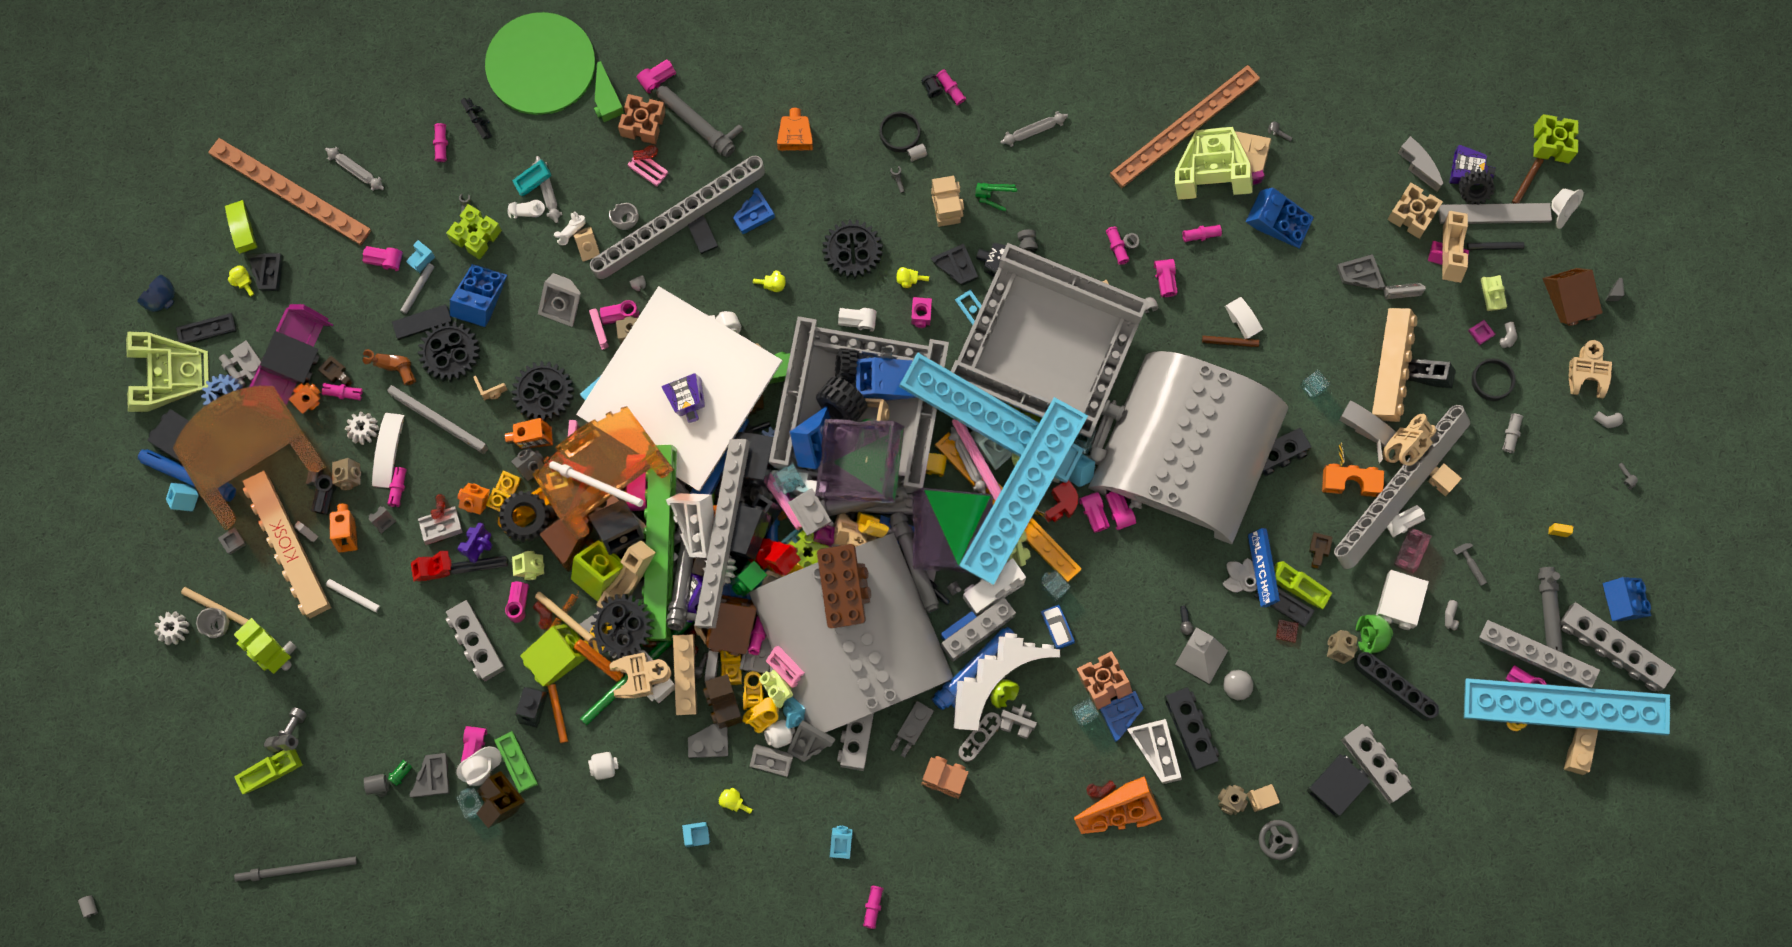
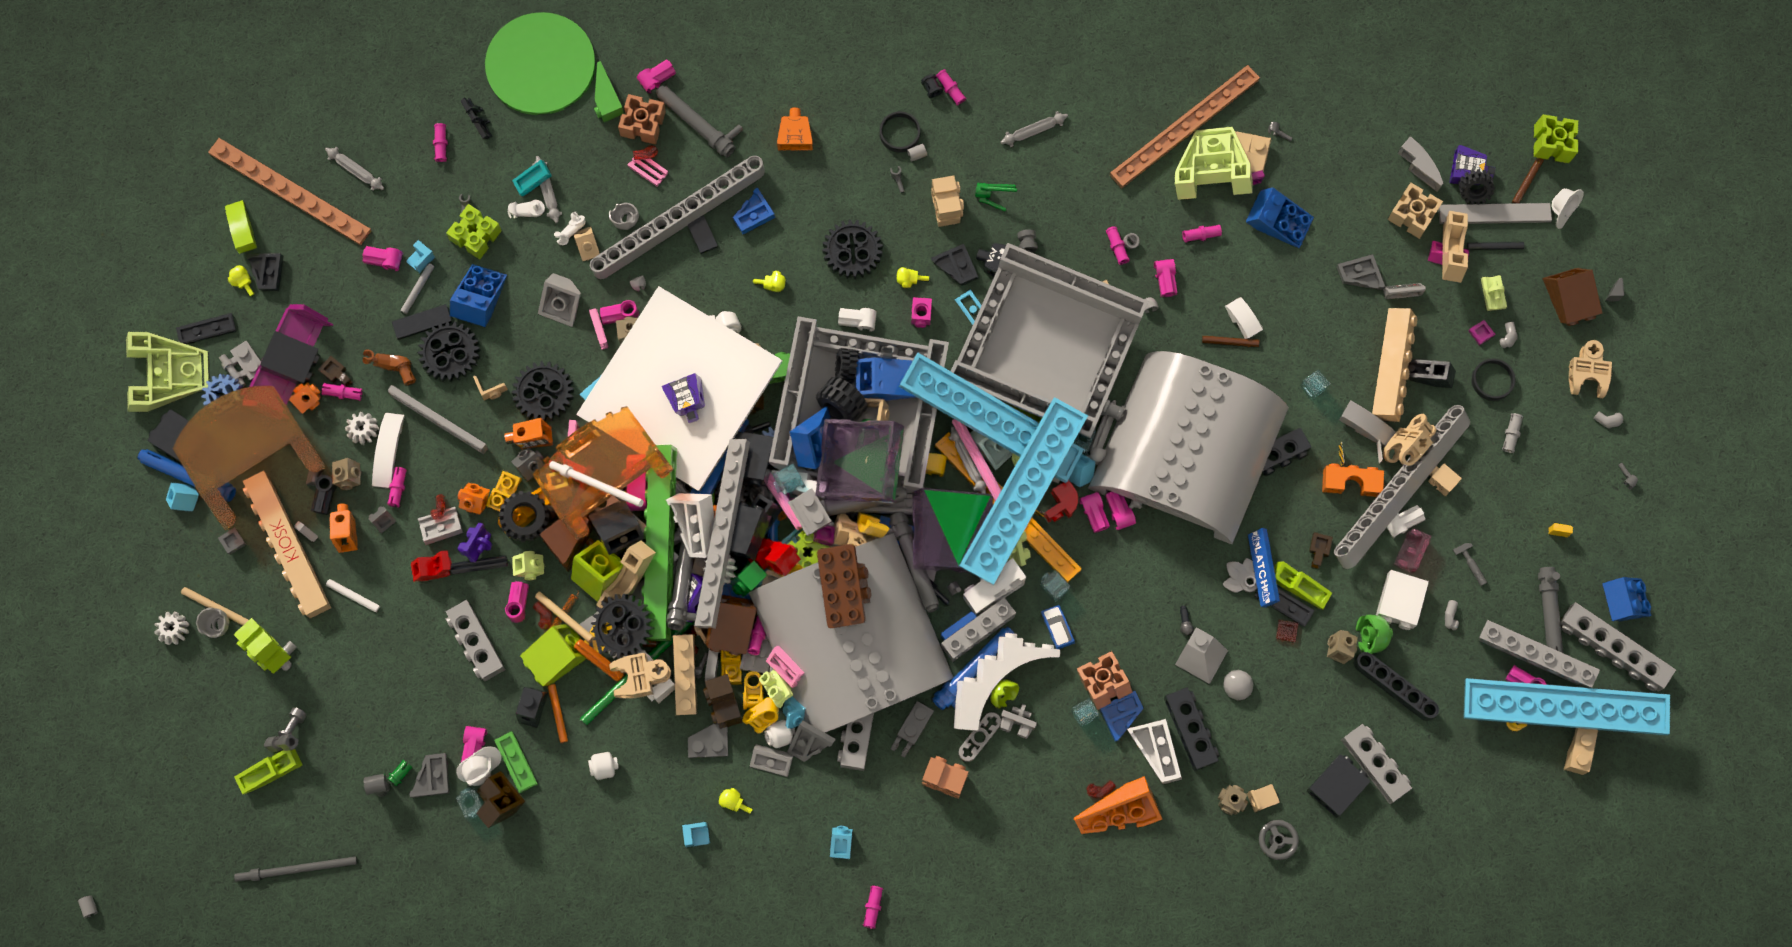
(158, 295): dark blue cylinder -> none

